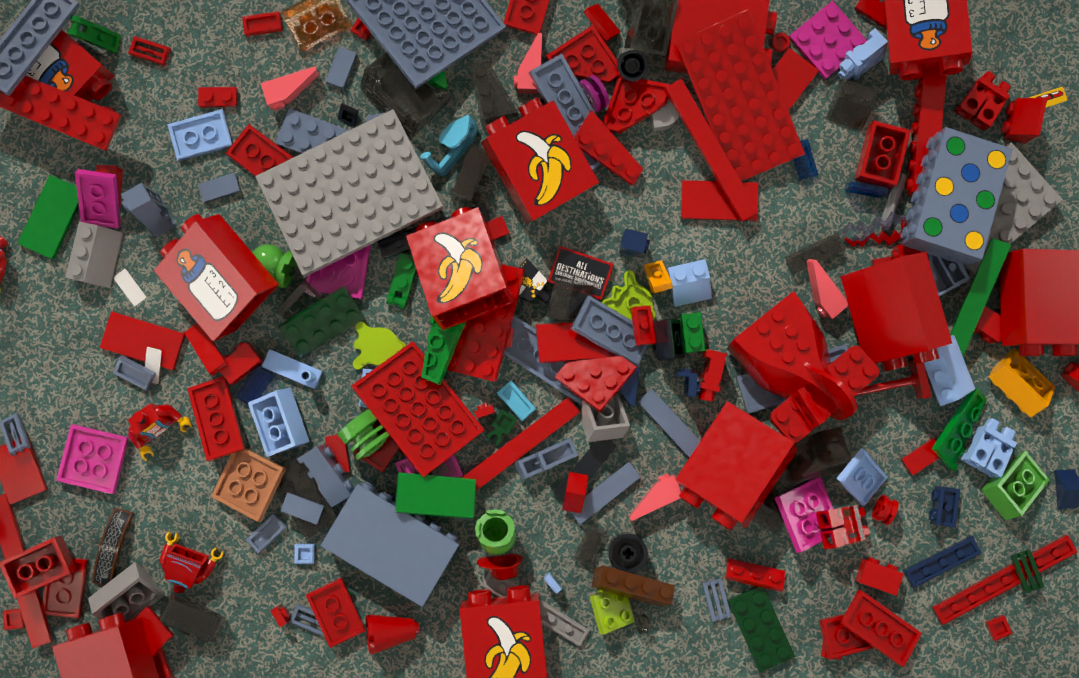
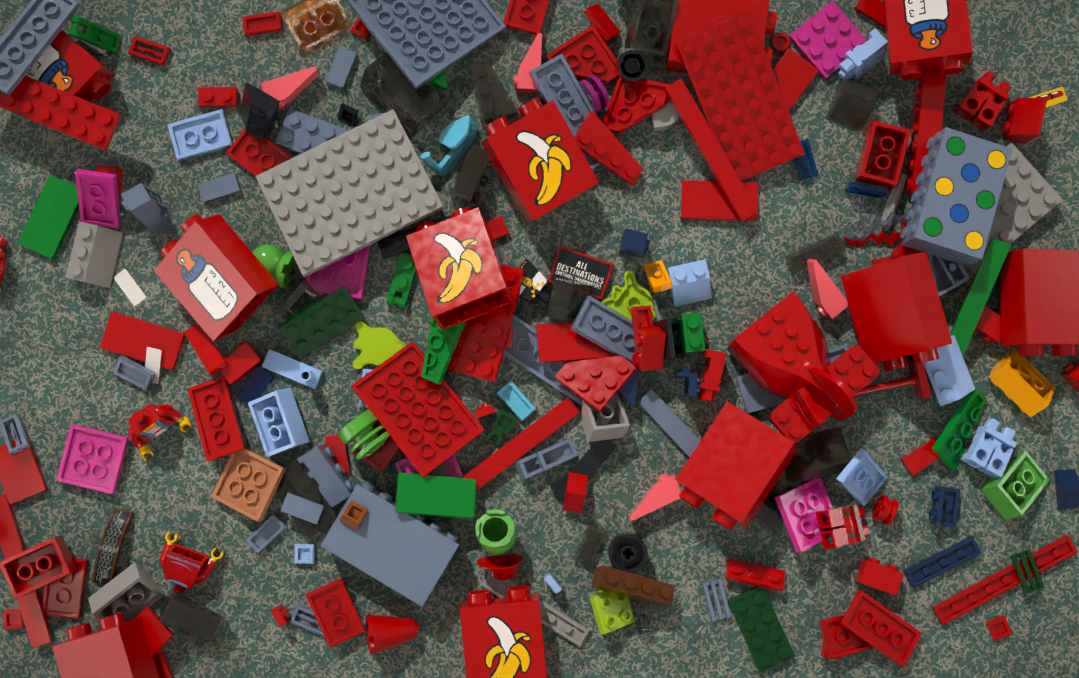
(258, 111): none -> black slope
(353, 515): none -> dark orange slope
(607, 491): sand blue tile -> none
(649, 348): none -> red brick

